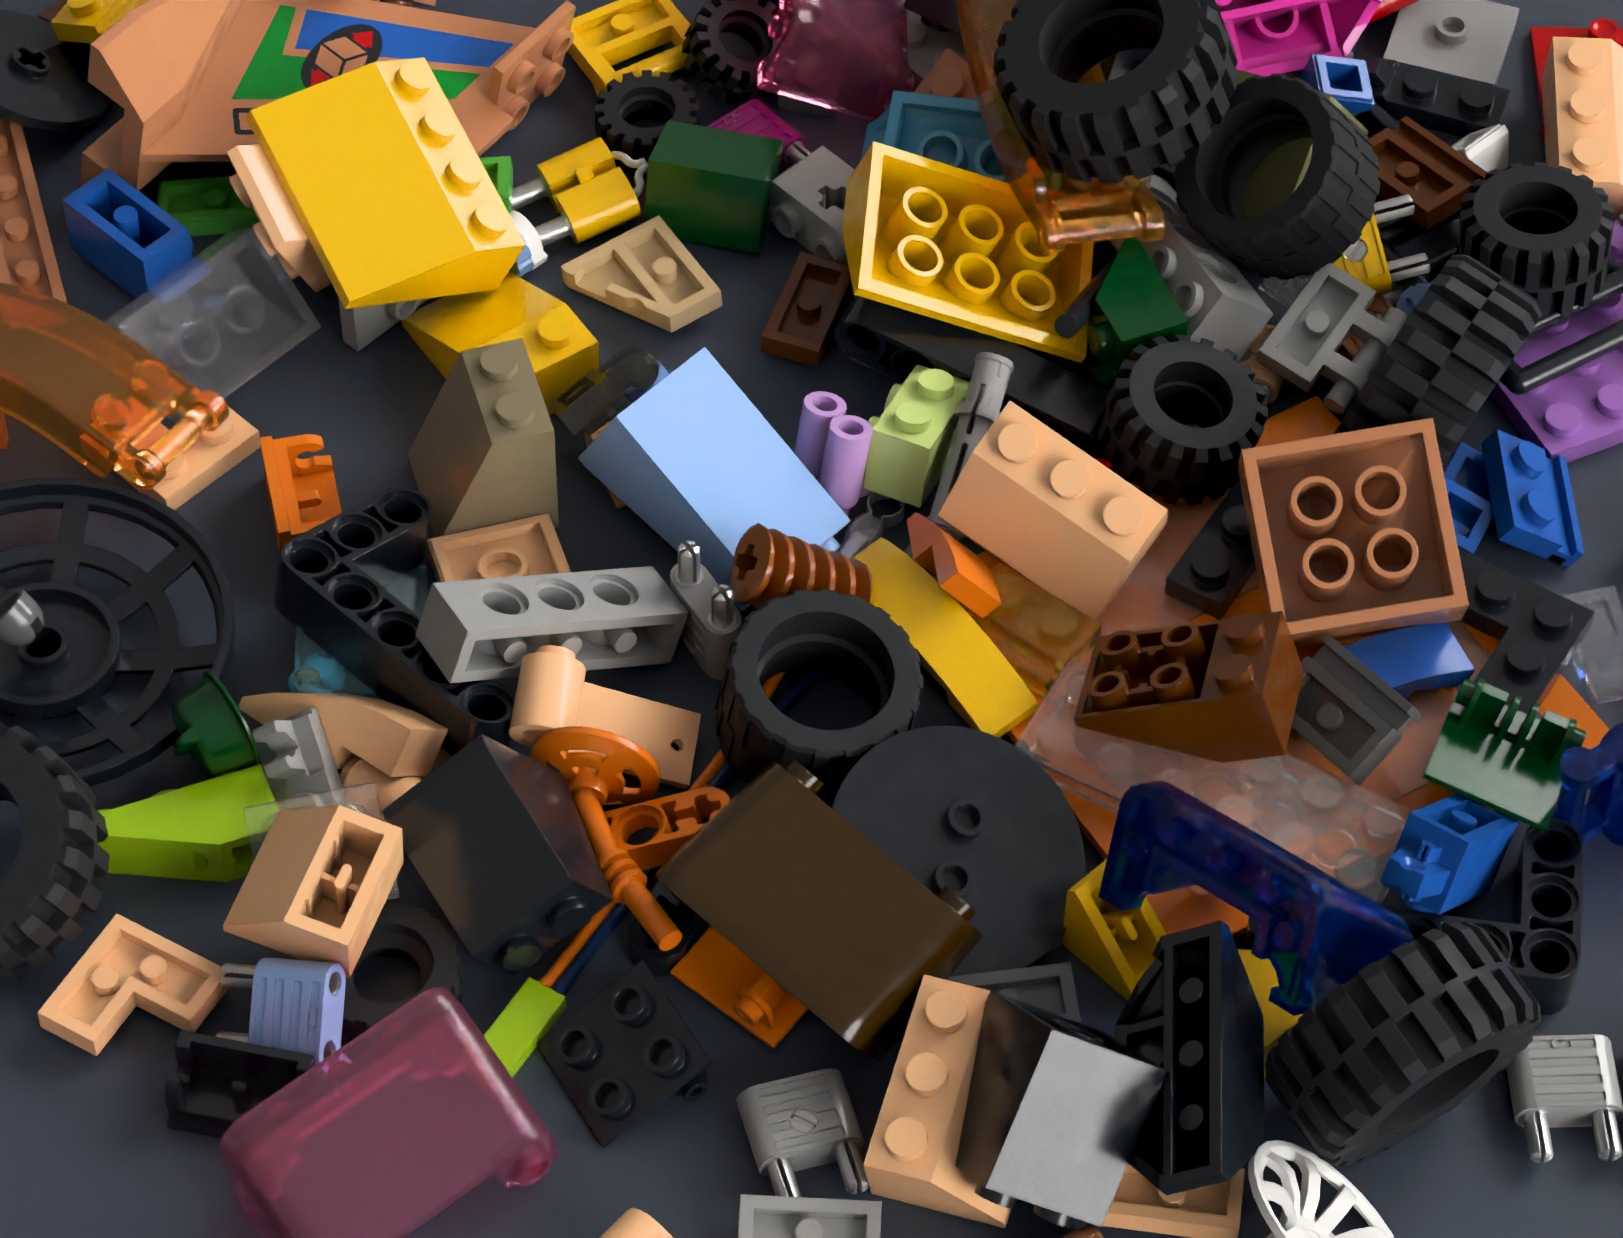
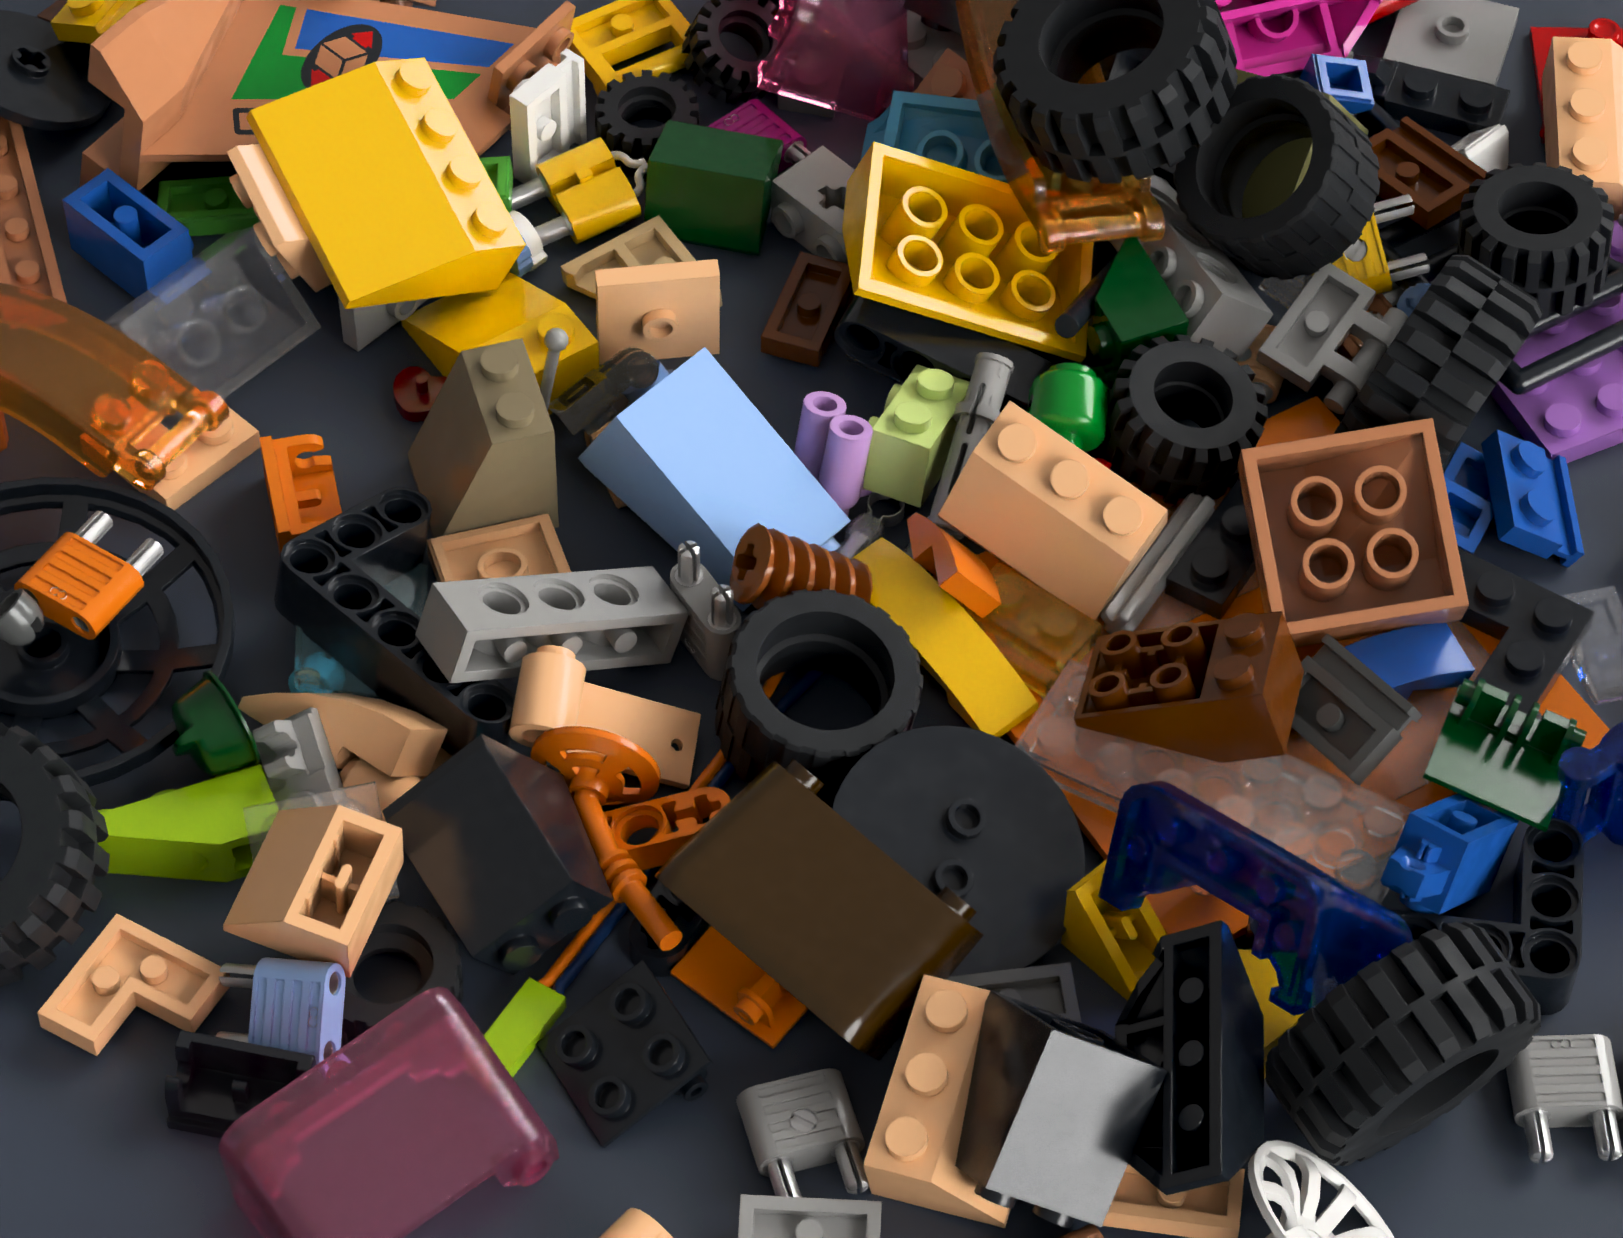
(85, 584): none -> orange piece
(416, 392): none -> dark red piece
(547, 114): none -> white plate
(556, 341): none -> light grey hinge
(659, 308): none -> light nougat plate
(1071, 404): none -> green head
(1149, 576): none -> light grey axle

